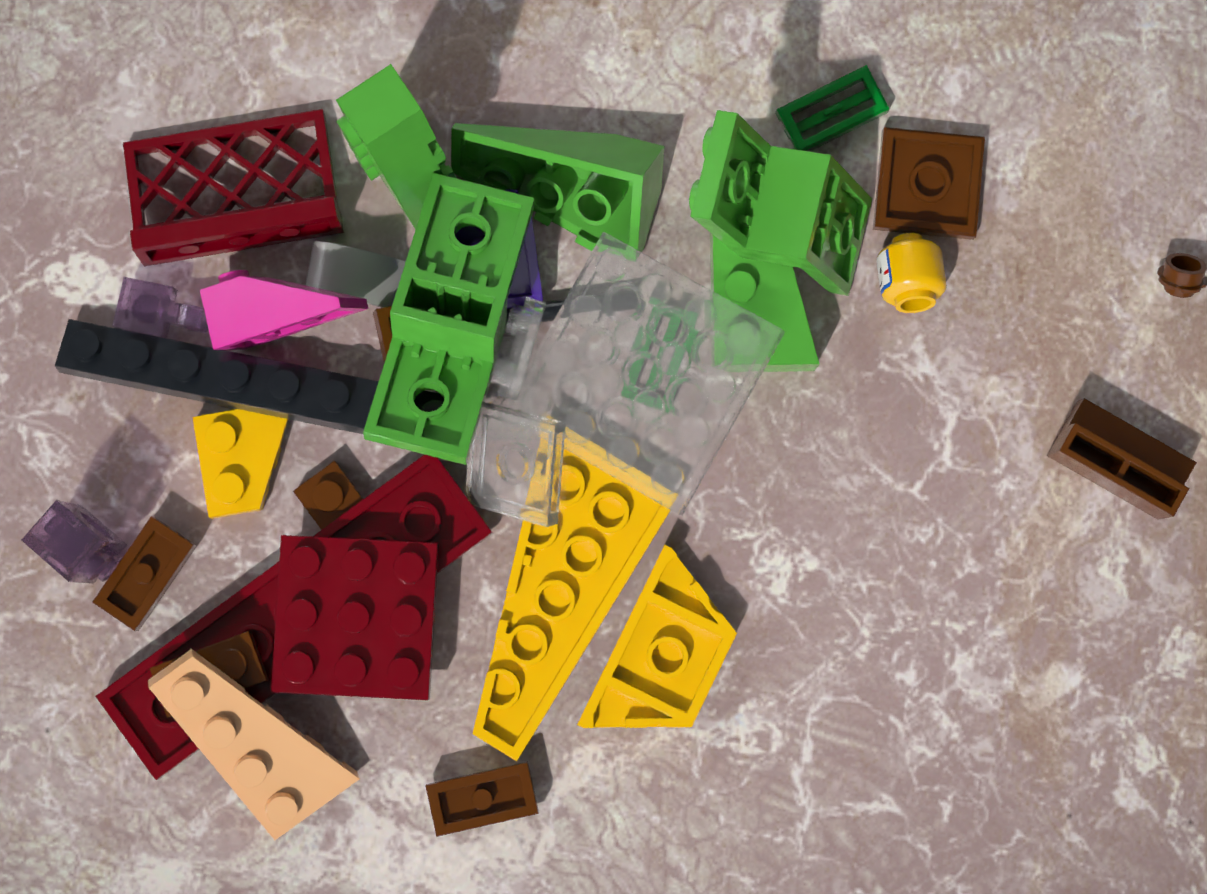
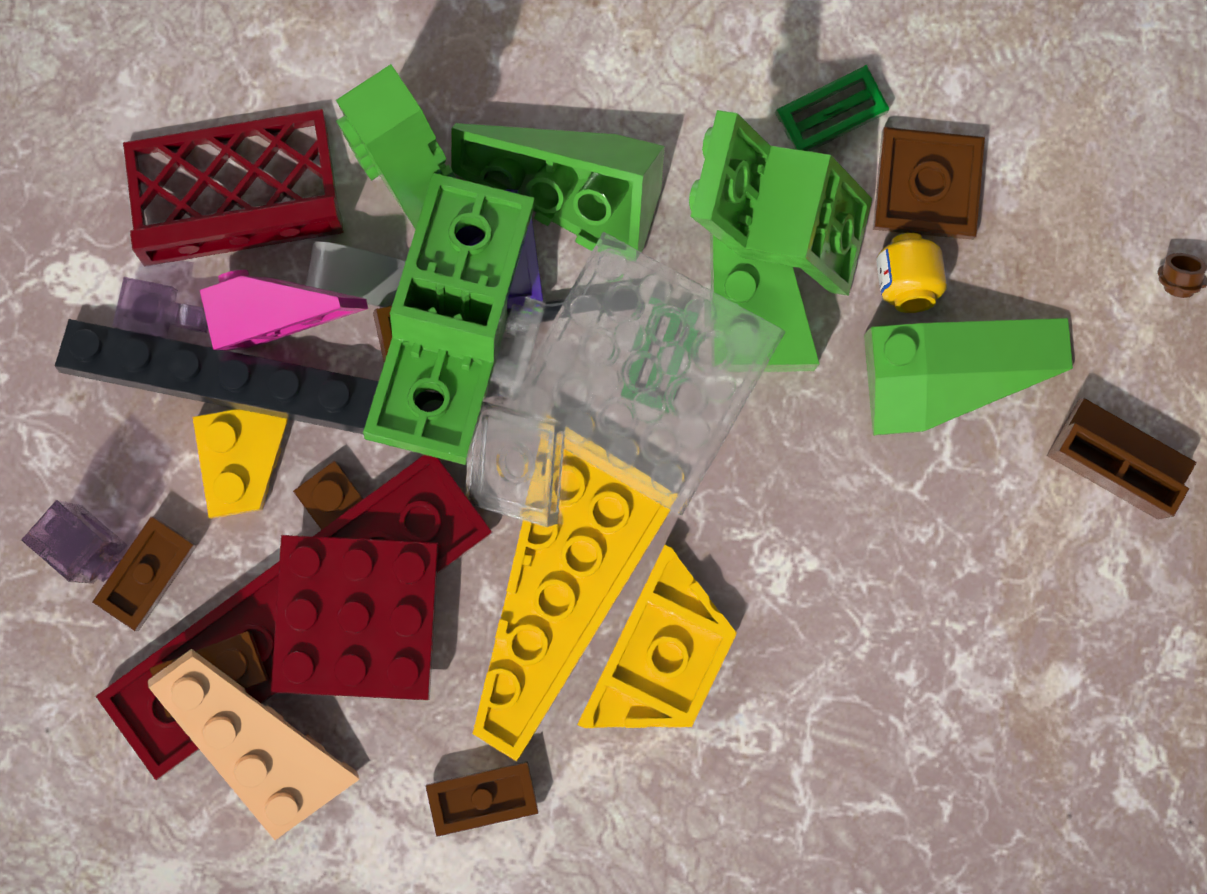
(948, 369): none -> bright green wedge

